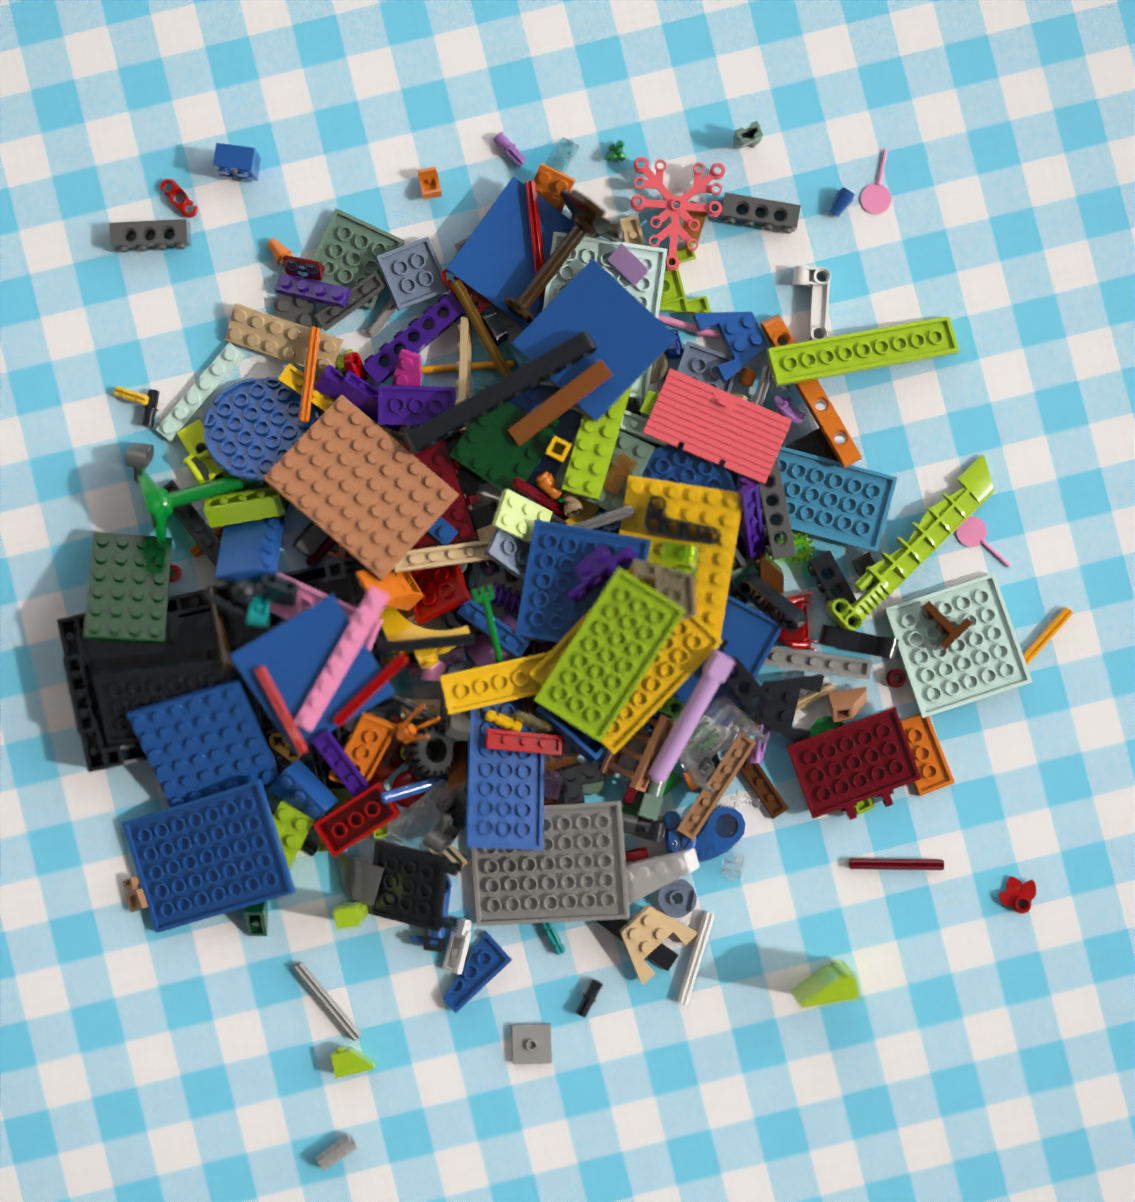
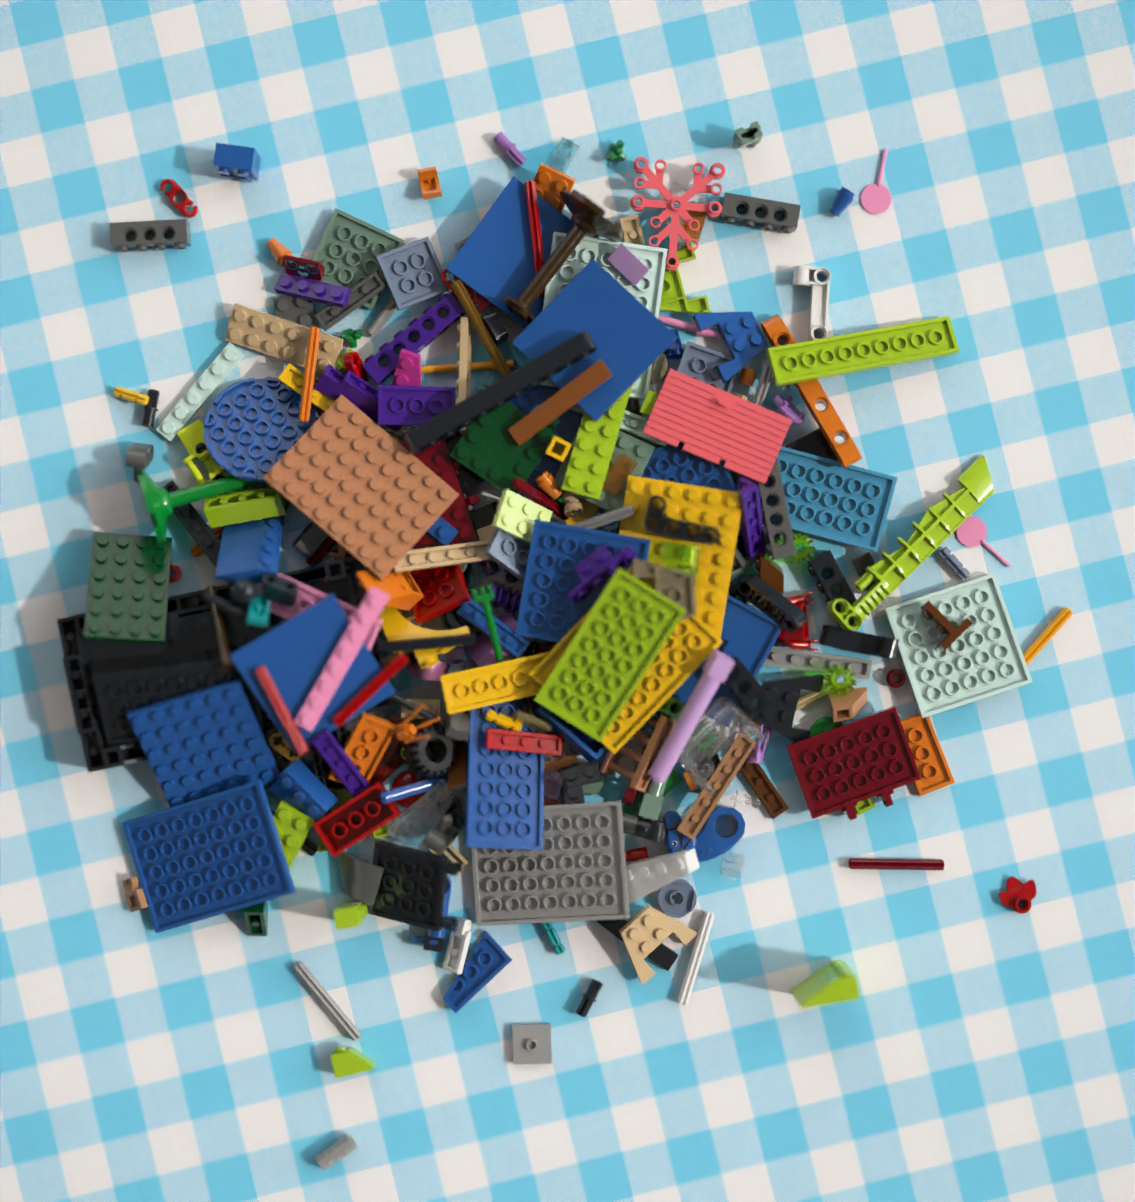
(351, 336): none -> green plant
(848, 679): none -> clear neon green gear
(953, 563): none -> sand blue axle

